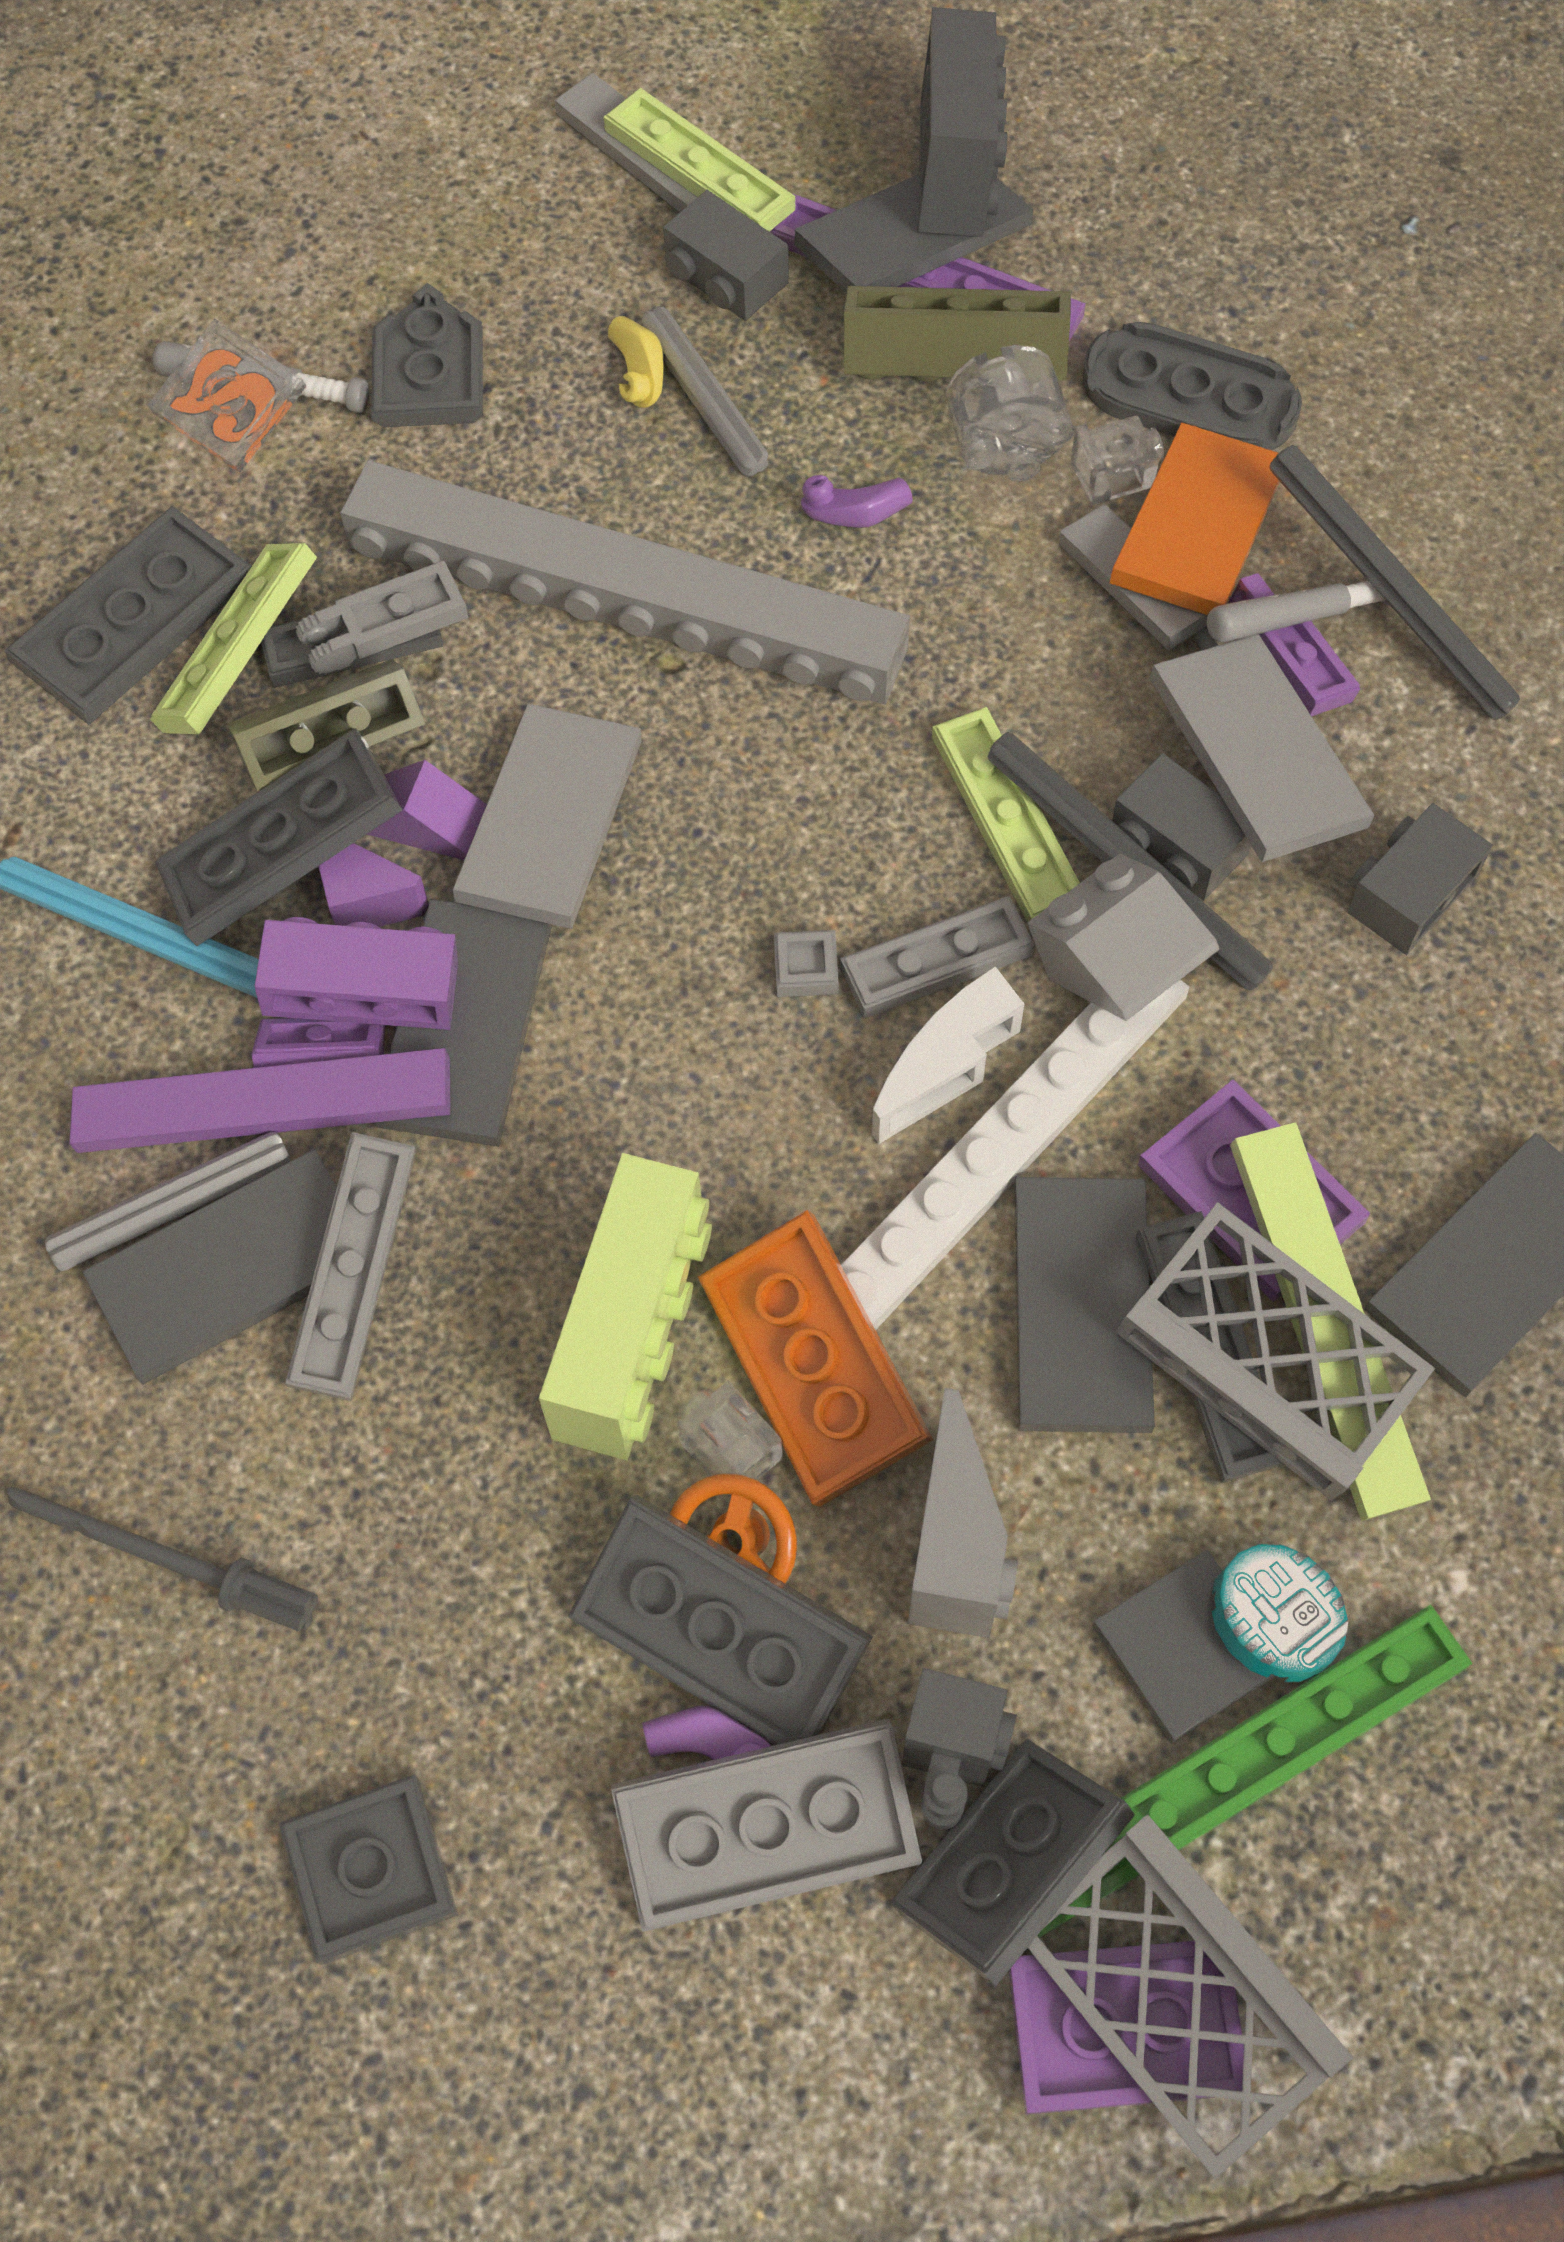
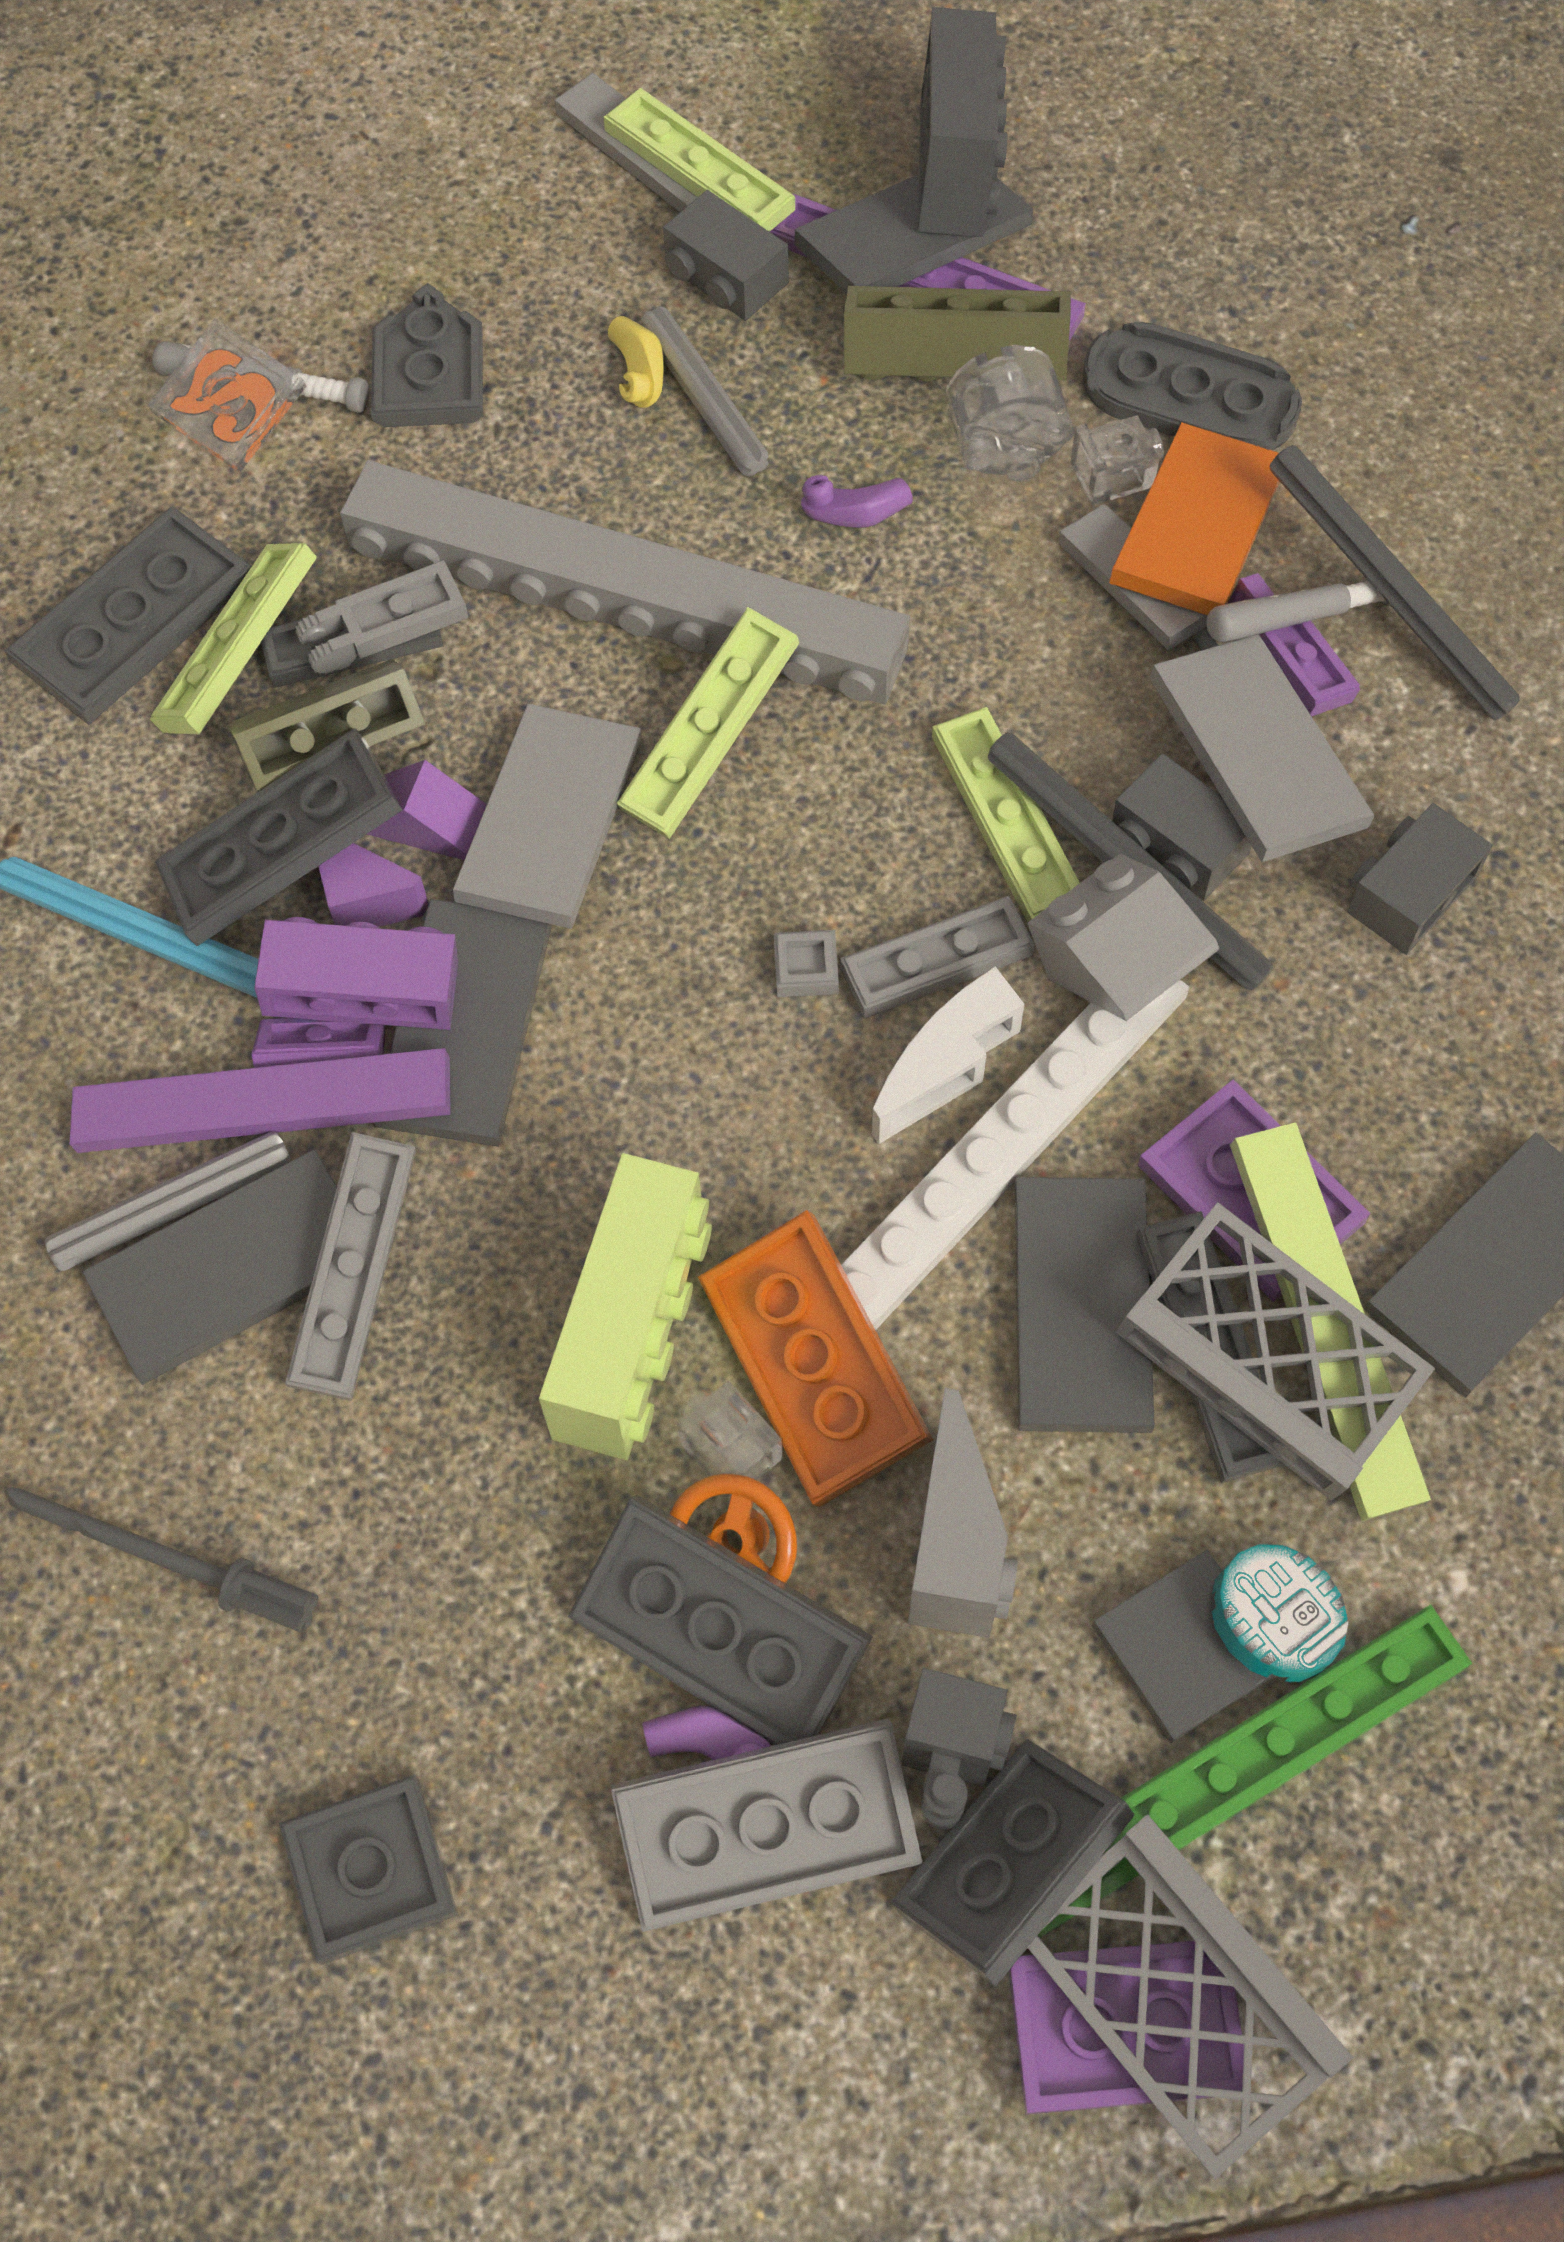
(708, 722): none -> yellowish green tile

